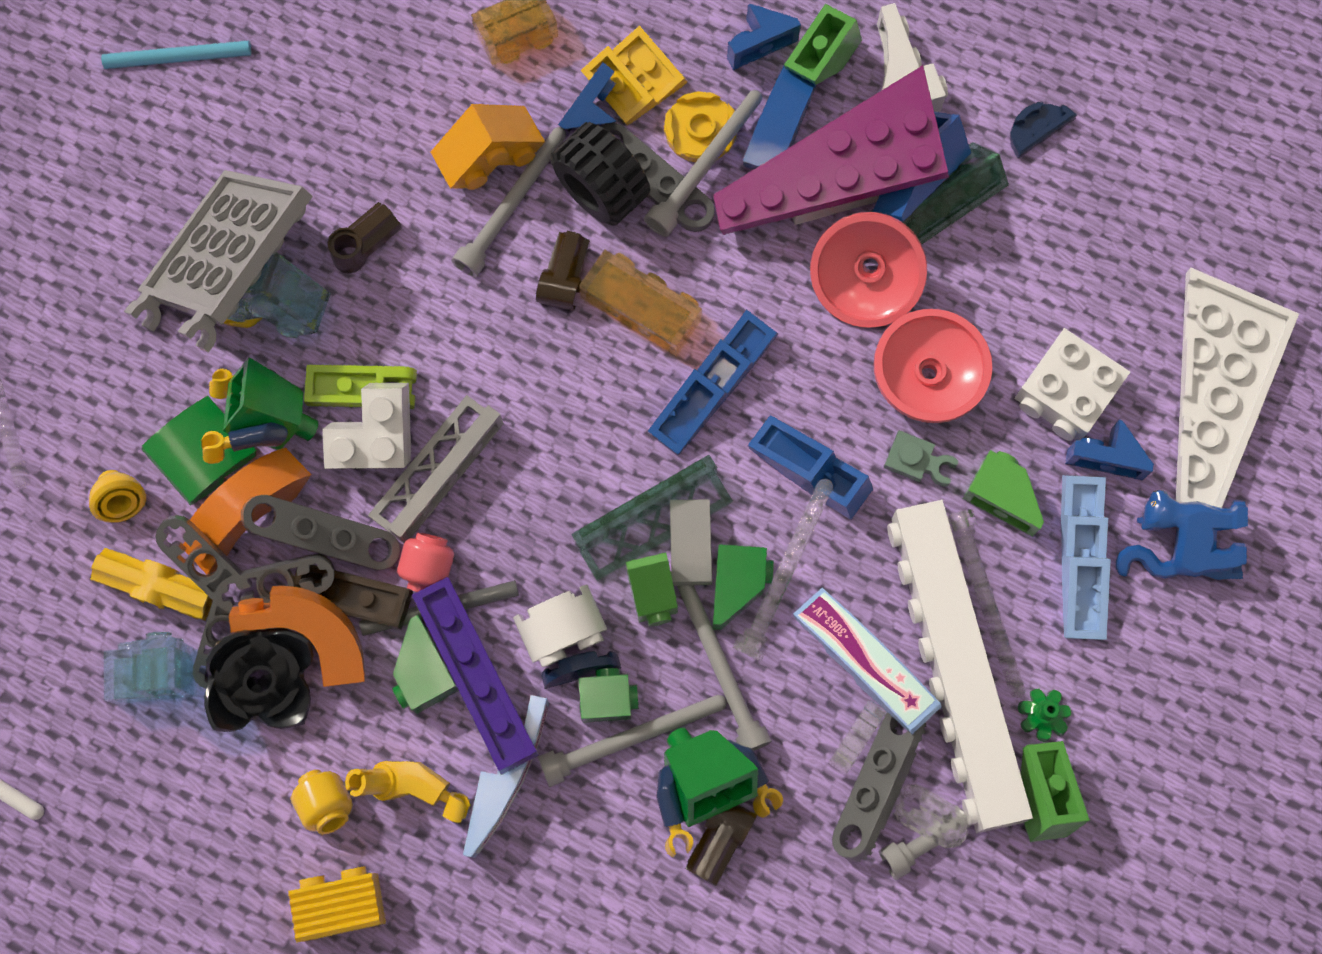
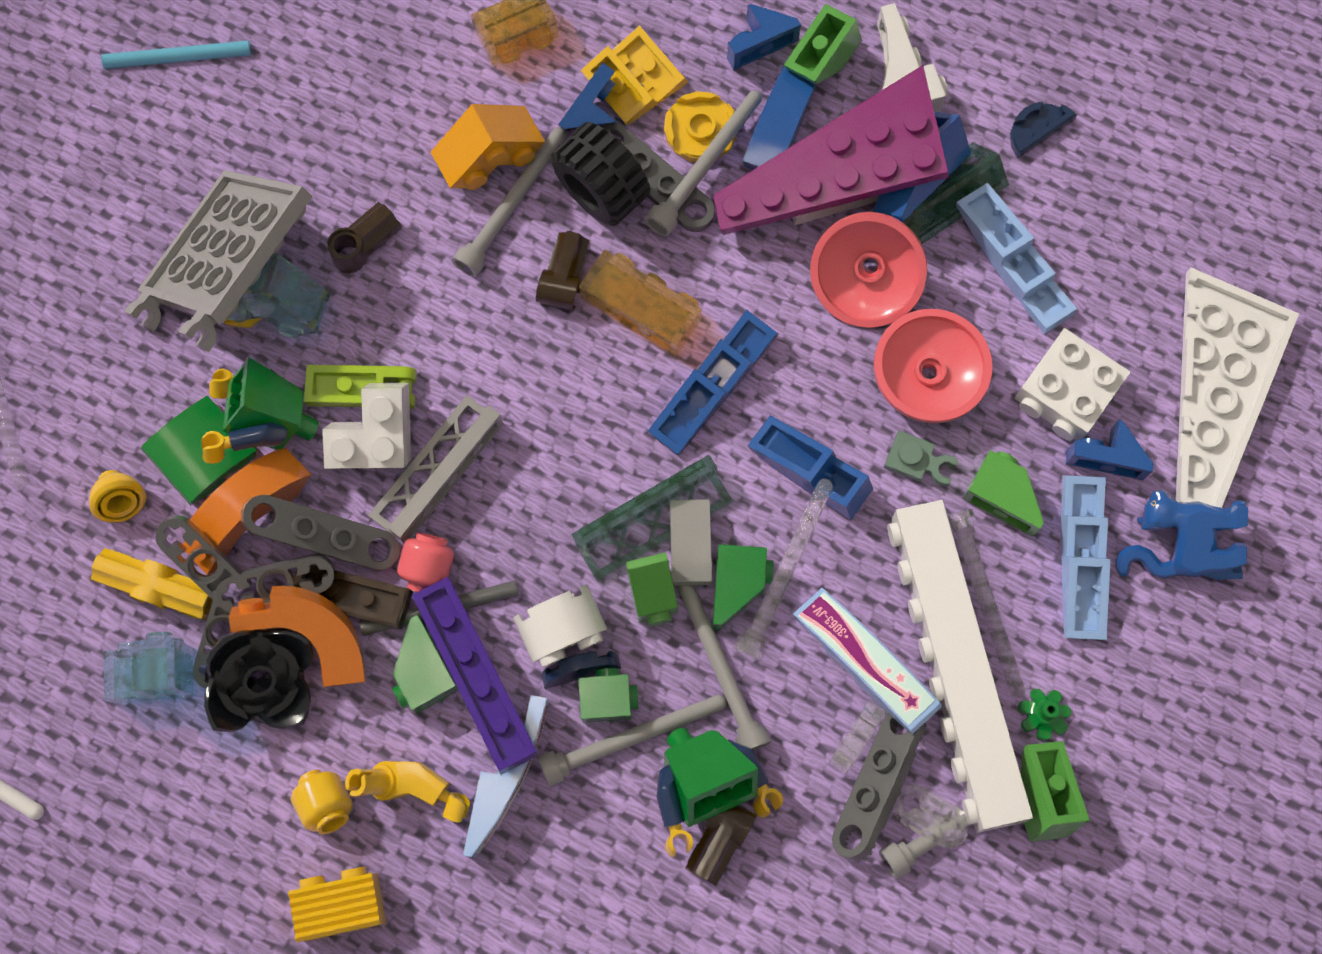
(1014, 258): none -> light blue slope

